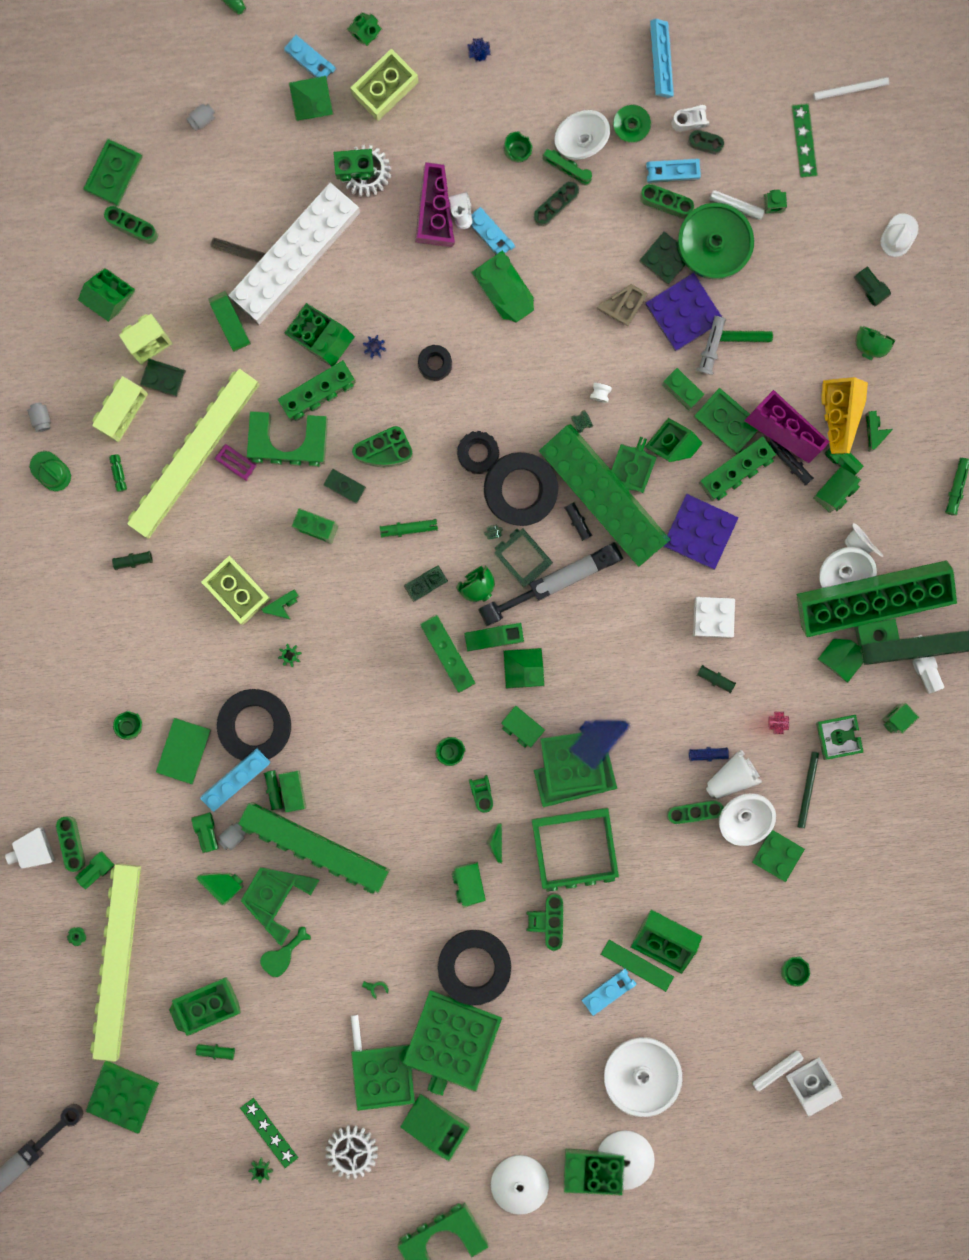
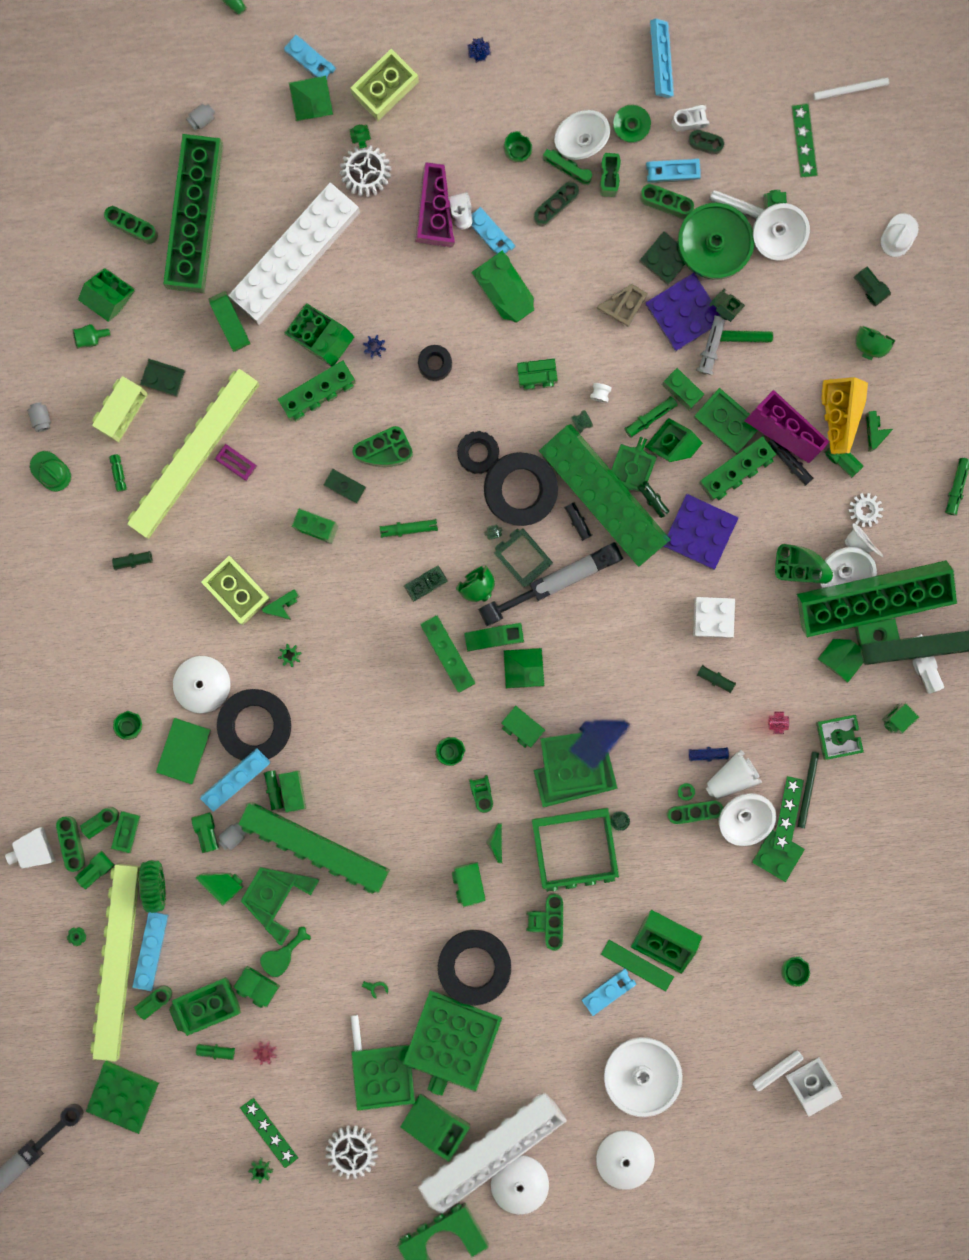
(88, 336): none -> green piece
(98, 822): none -> green piece
(112, 172): green tile -> none
(125, 832): none -> green plate
(145, 338): yellowish green brick -> none
(150, 951): none -> medium azure plate
(152, 886): none -> green gear
(152, 1002): none -> green piece
(193, 213): none -> green brick
(214, 689): none -> white dish
(236, 249): clear smoke axle -> none
(256, 986): none -> green brick
(269, 1050): none -> clear pink gear
(311, 451): green arch -> none
(353, 158): green brick -> none
(360, 135): none -> green plate
(364, 28): green brick -> none
(492, 1153): none -> white brick
(537, 374): none -> green brick
(593, 1172): green slope -> none
(610, 174): none -> green brick
(623, 821): none -> clear green wheel
(644, 421): none -> green pin
(653, 499): none -> dark green pin
(680, 793): none -> green bush
(727, 305): none -> dark green plate
(786, 241): none -> white dish
(788, 814): none -> green sticker
(799, 560): none -> green beam
(836, 489): green slope -> none
(873, 506): none -> white gear

